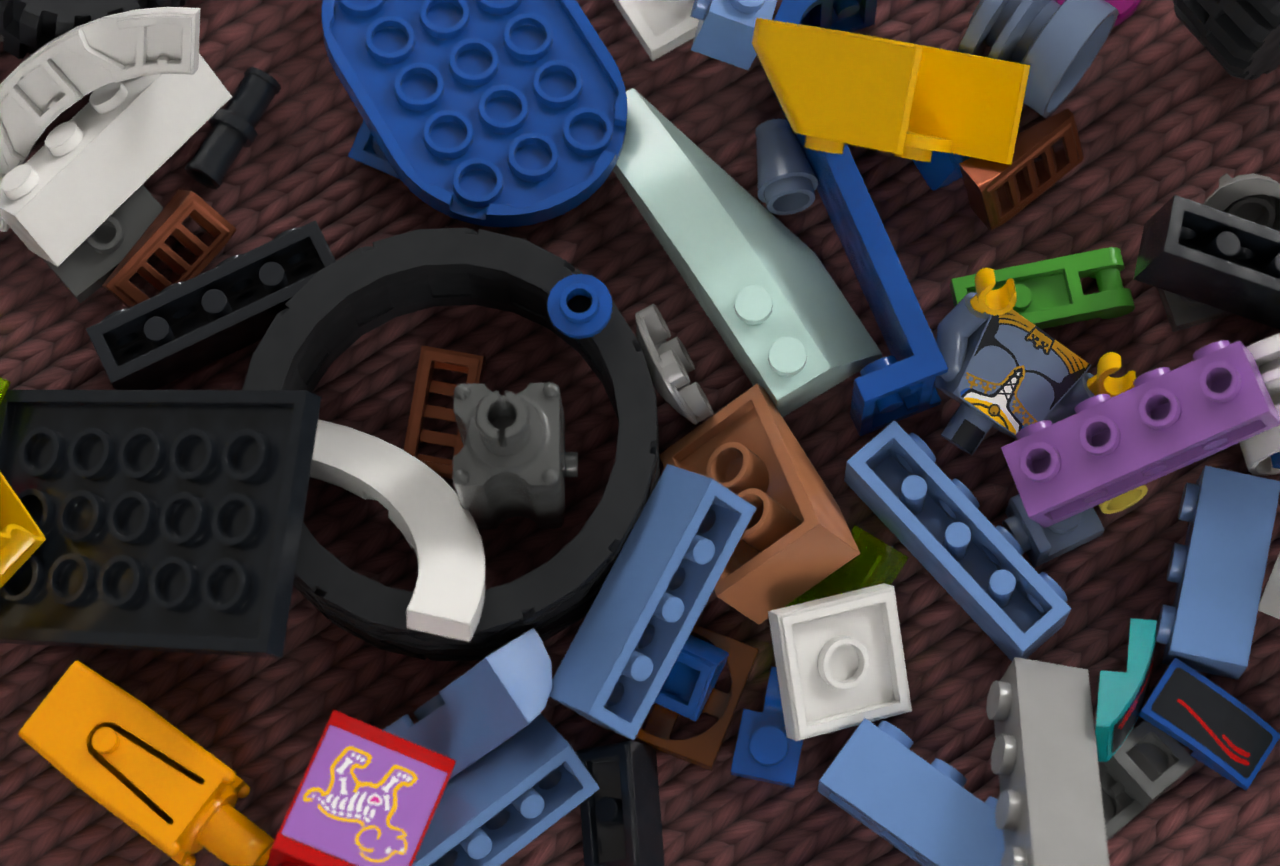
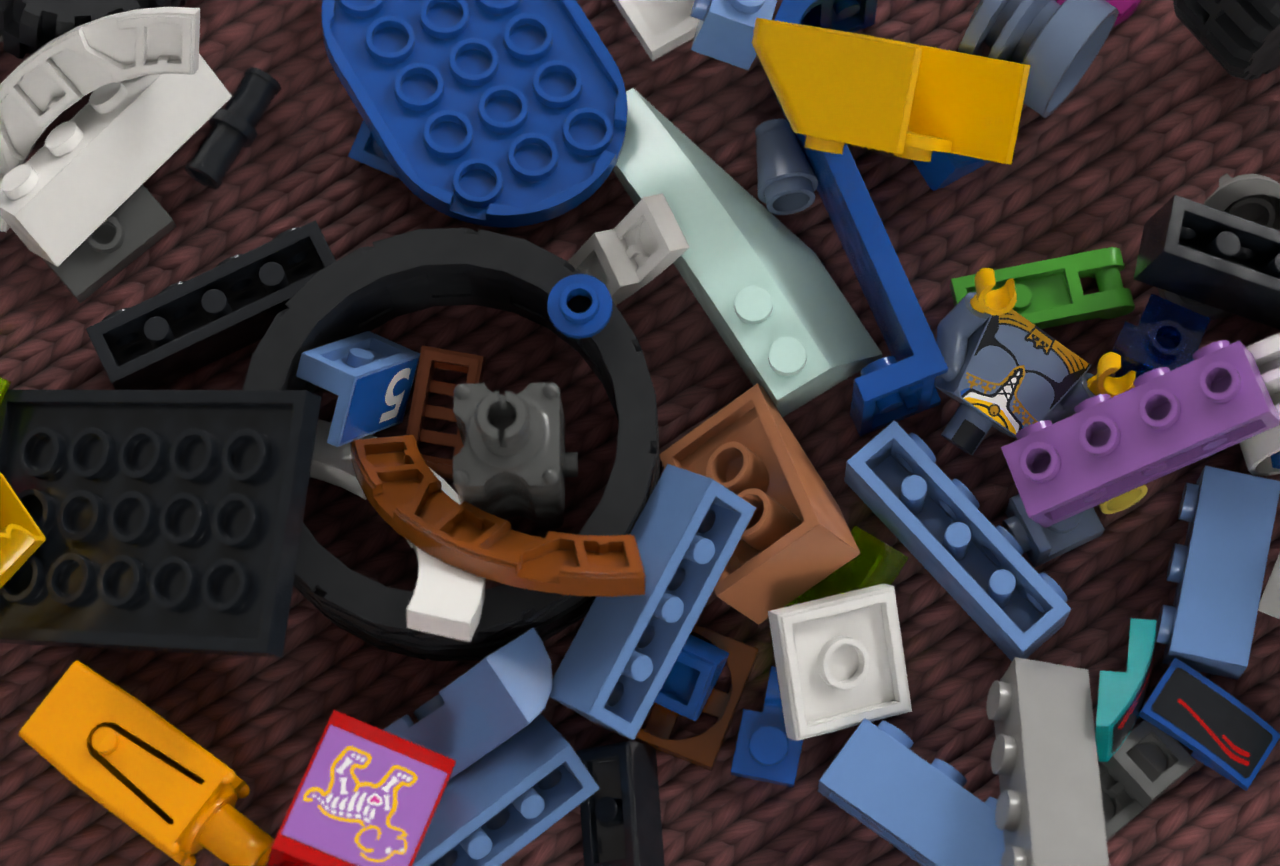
(168, 223): copper slope -> none
(370, 381): none -> panel
(481, 543): none -> dark orange tile
(634, 250): none -> white slope
(669, 365): light grey dish -> none
(1003, 190): copper slope -> none
(1161, 338): none -> clear blue brick

